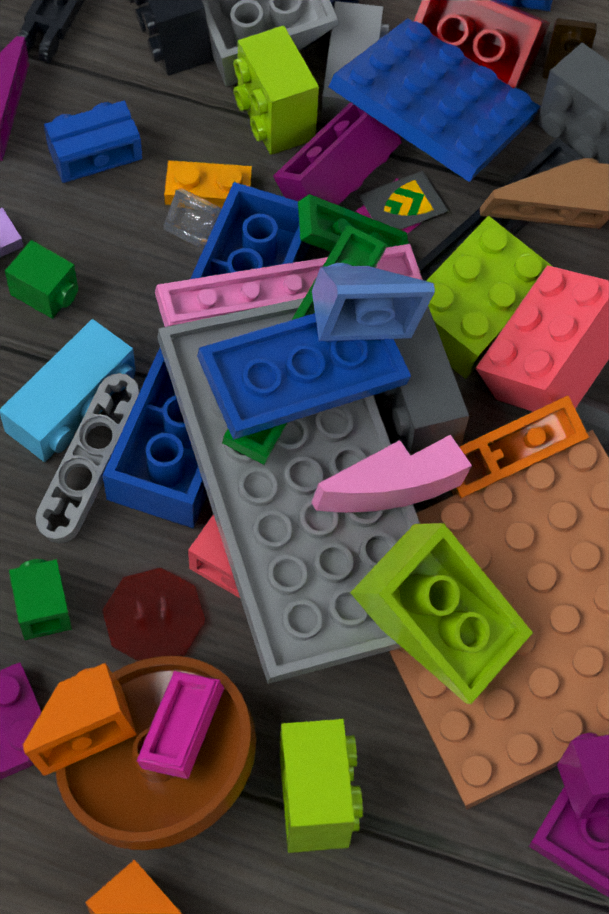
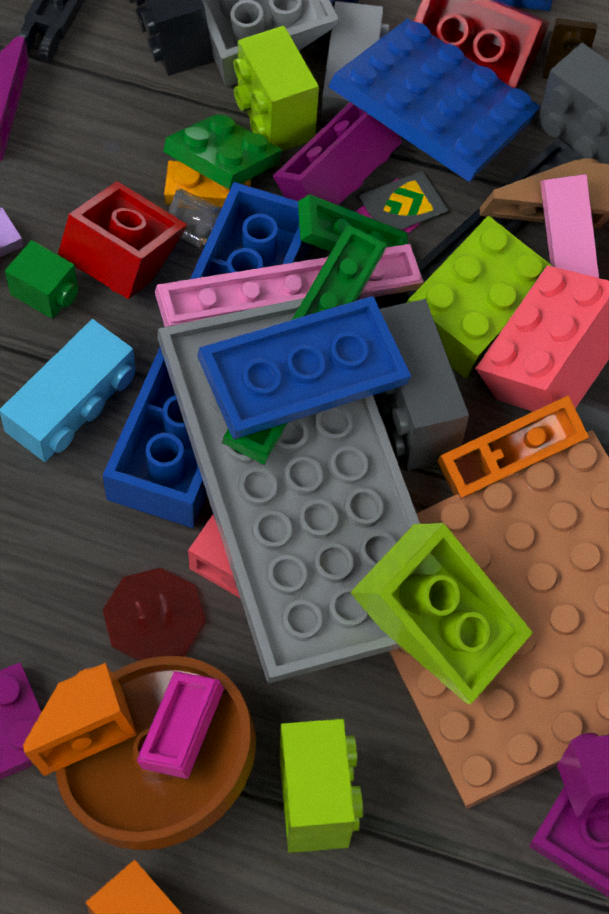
(40, 598): green brick -> none
(82, 455): light grey beam -> none
(93, 140): blue brick -> none
(120, 239): none -> red slope
(223, 150): none -> green plate
(367, 303): medium blue slope -> none
(394, 478): bright pink slope -> none
(569, 224): none -> bright pink tile

